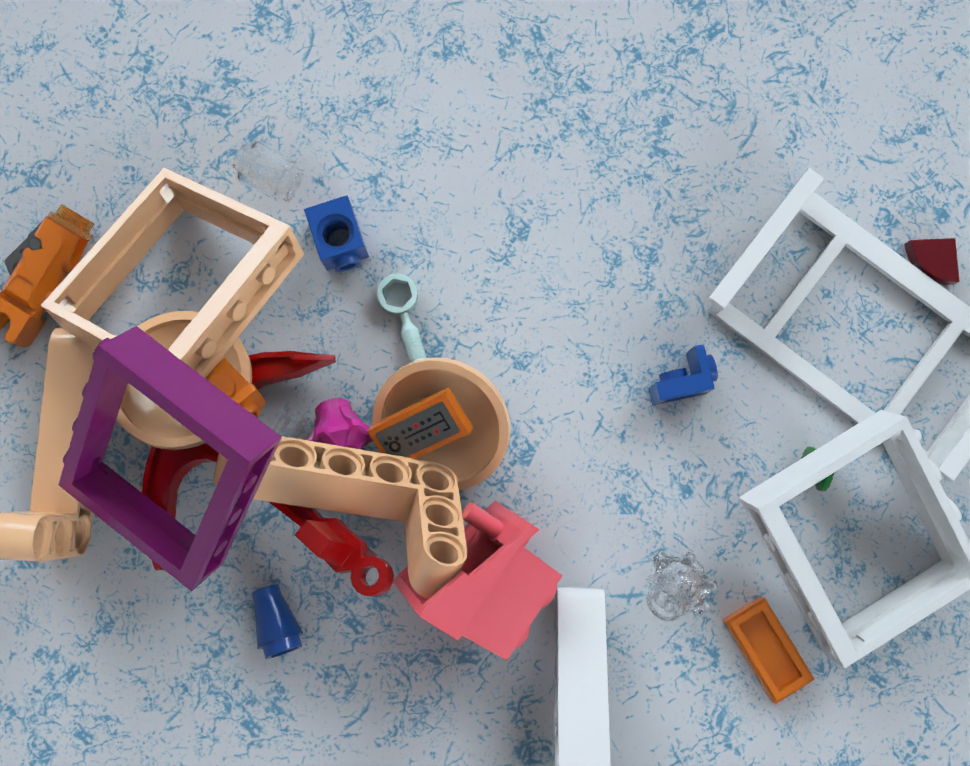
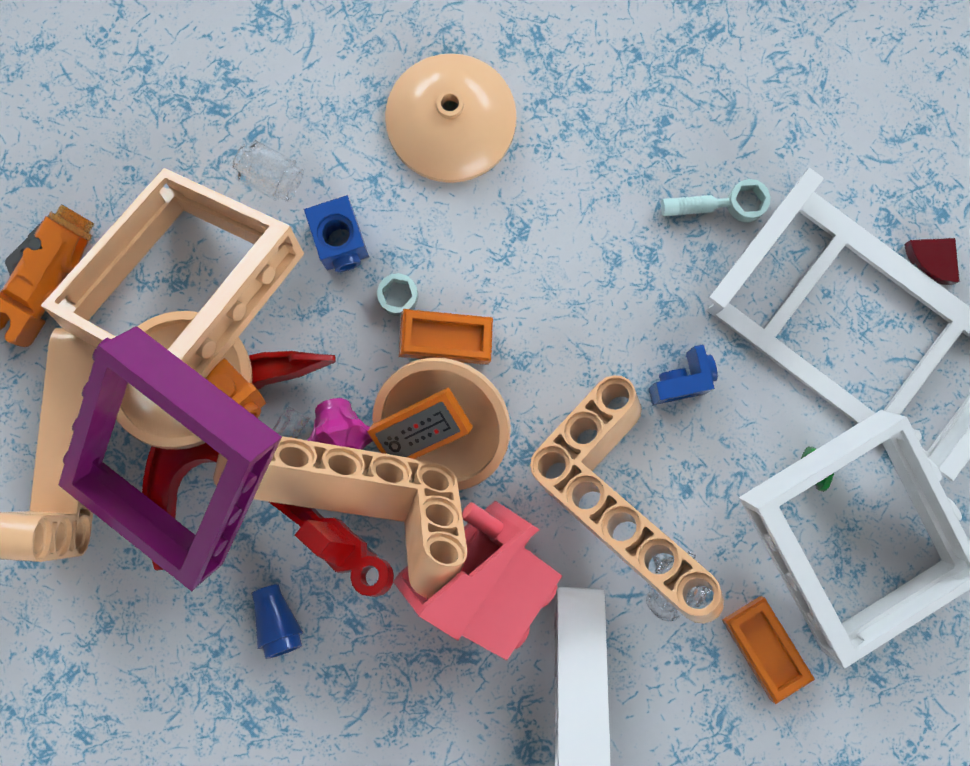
(445, 336): none -> orange tile
(456, 142): none -> light nougat dish
(612, 508): none -> light nougat beam
(709, 203): none -> light aqua piece

